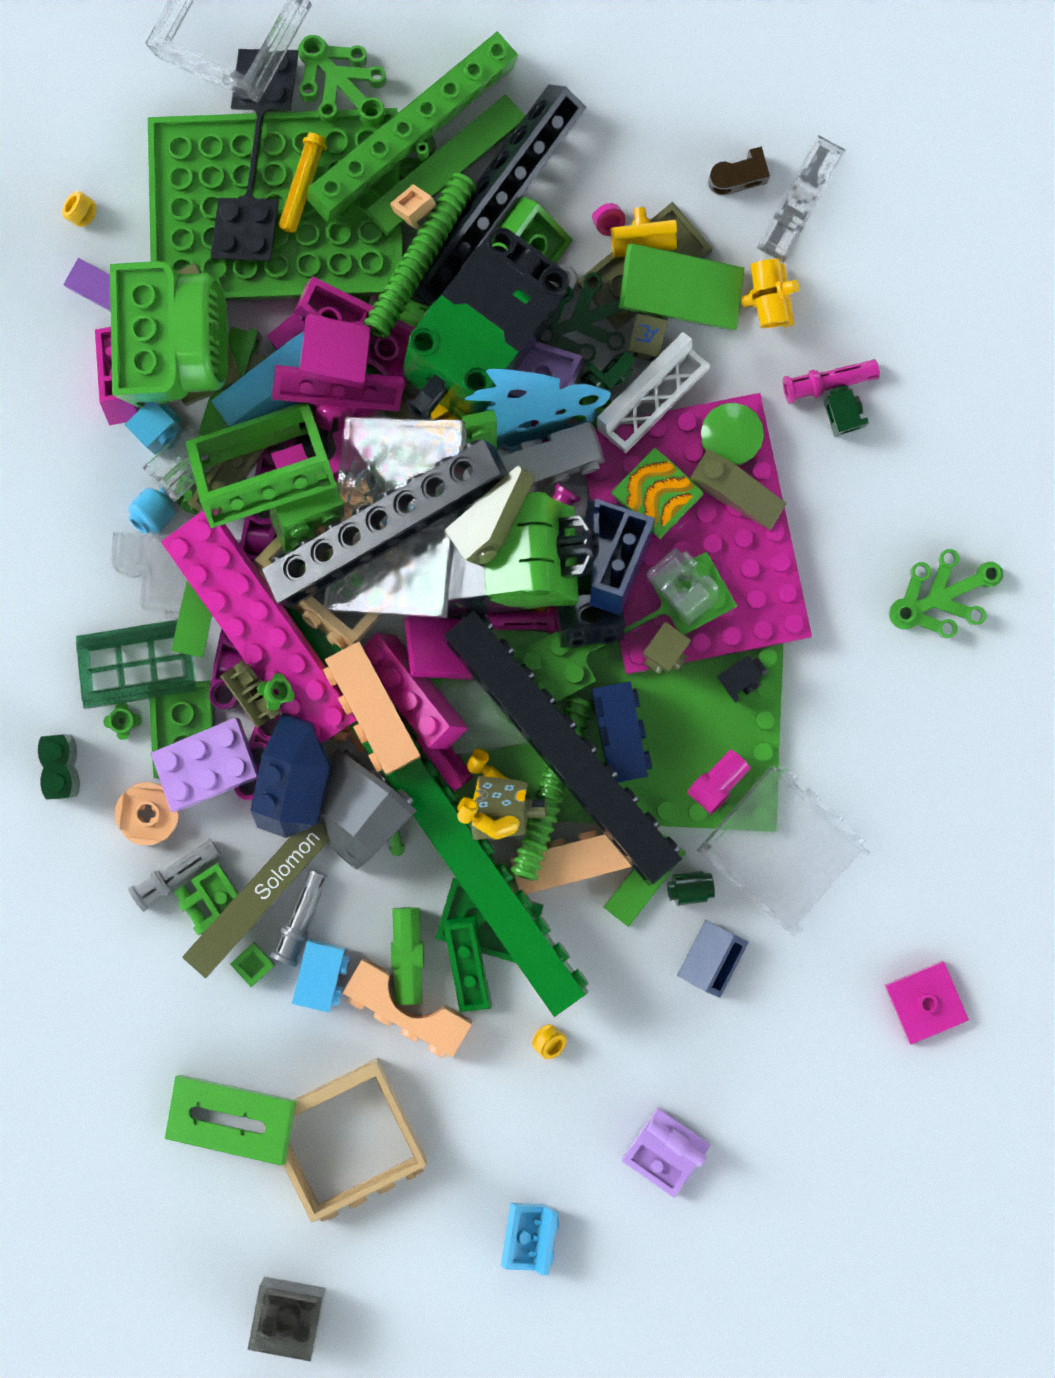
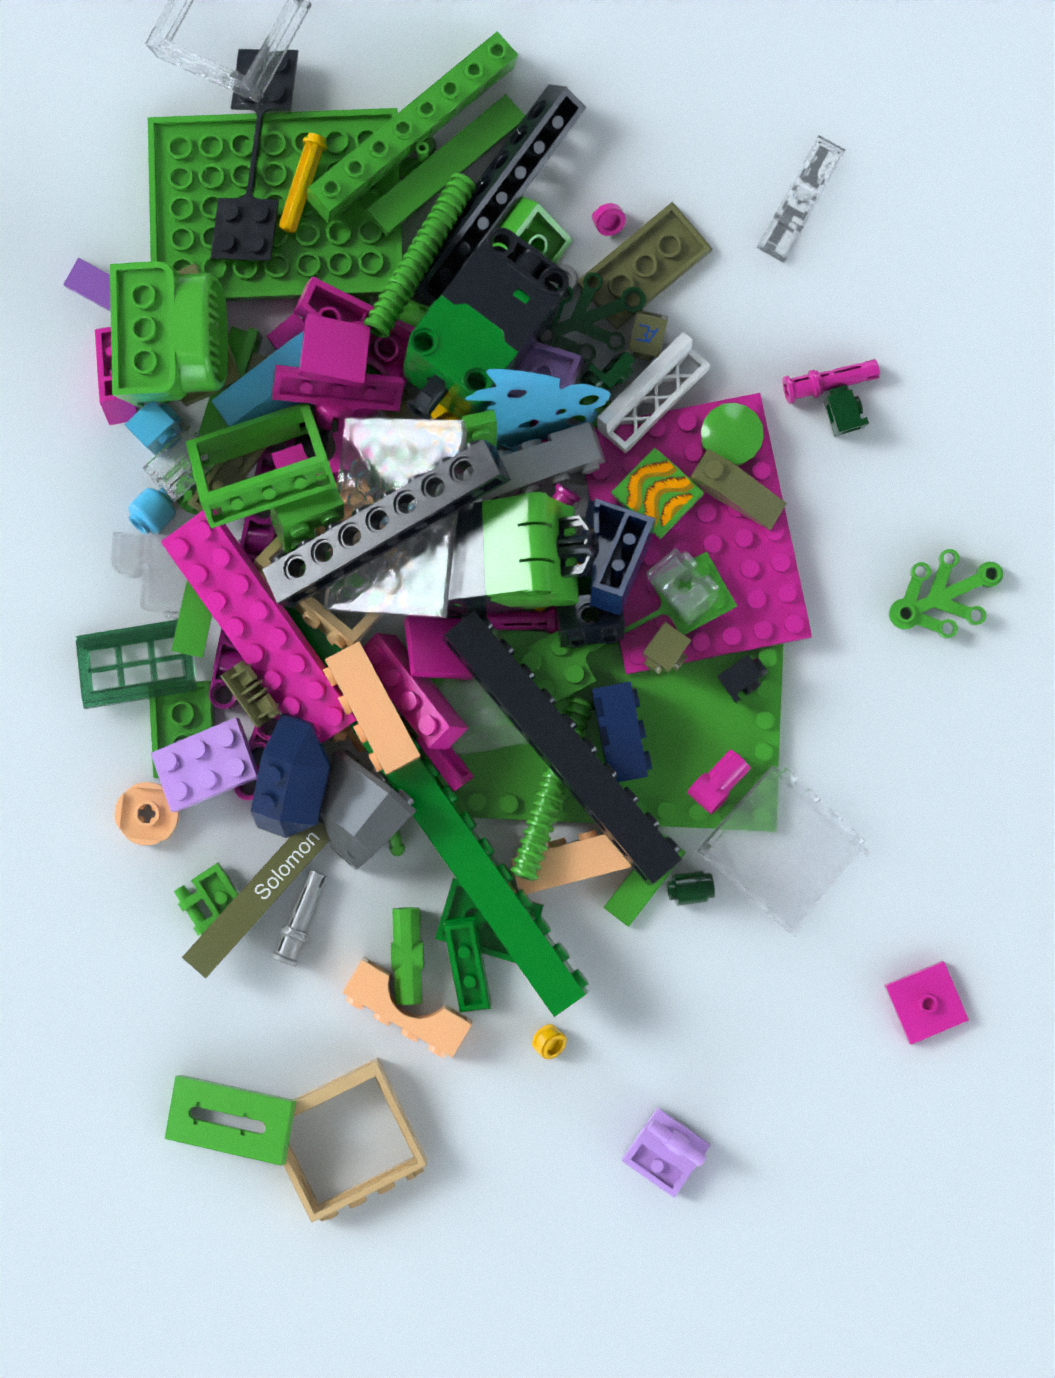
(59, 775): dark green brick -> none
(77, 207): yellow tile -> none
(113, 721): bright green plate -> none
(159, 883): light grey pin -> none
(252, 964): bright green plate -> none
(284, 688): bright green plate -> none
(286, 1319): clear smoke brick -> none
(320, 975): medium azure brick -> none
(340, 77): bright green plant -> none
(413, 205): light nougat tile -> none
(488, 521): slope -> none
(499, 803): torso -> none
(530, 1237): medium azure bracket -> none
(643, 232): yellow pin -> none
(681, 287): bright green tile -> none
(712, 958): brick -> none
(741, 175): dark brown leg -> none
(771, 294): yellow pin -> none

